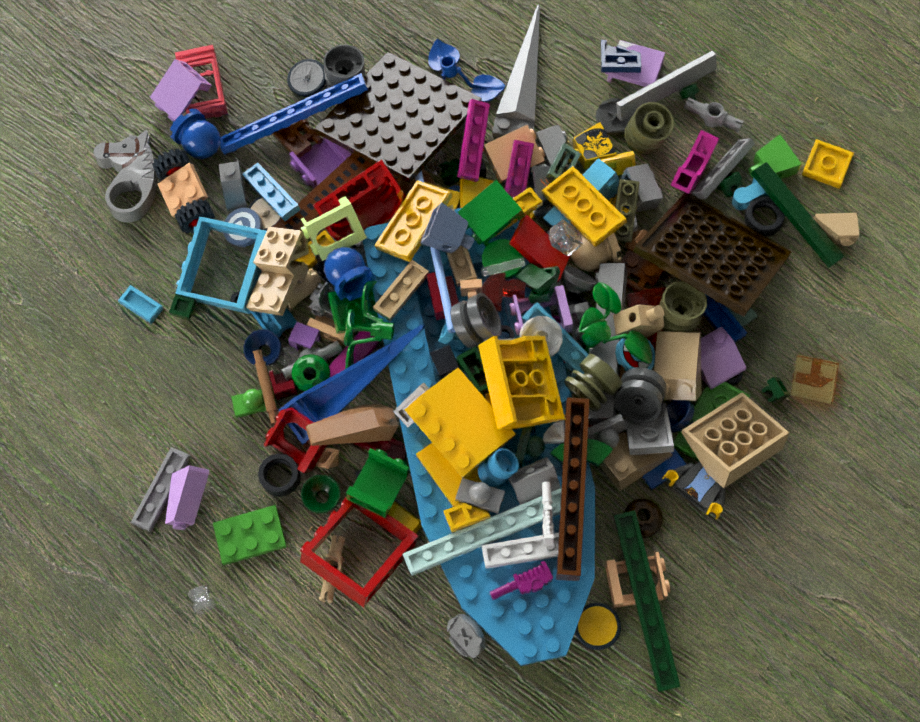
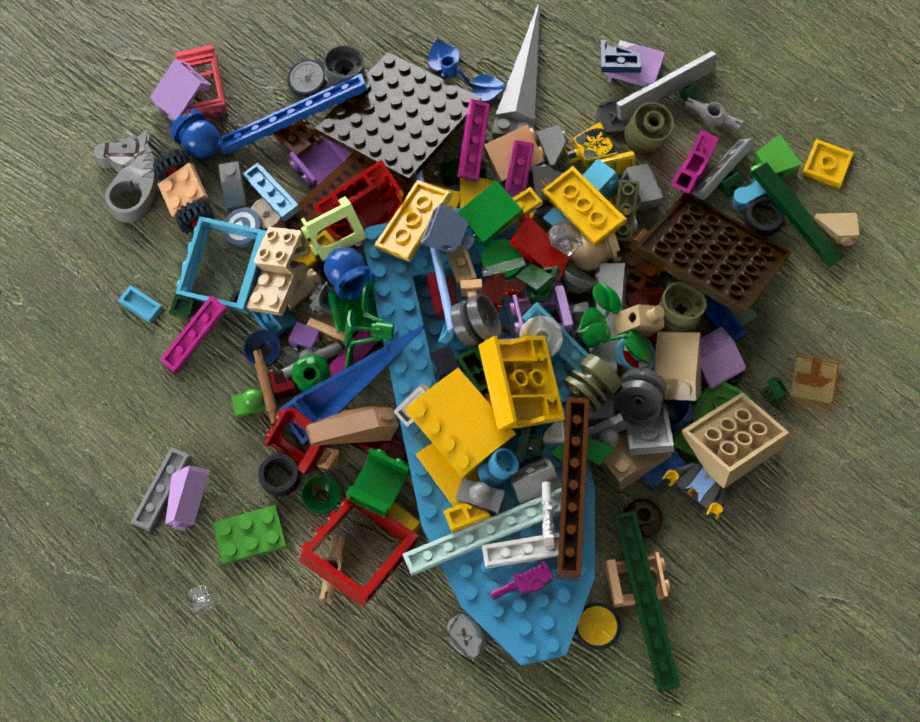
(193, 334): none -> dark pink tile
(401, 290): tan plate -> none
(564, 147): sand green tile -> none

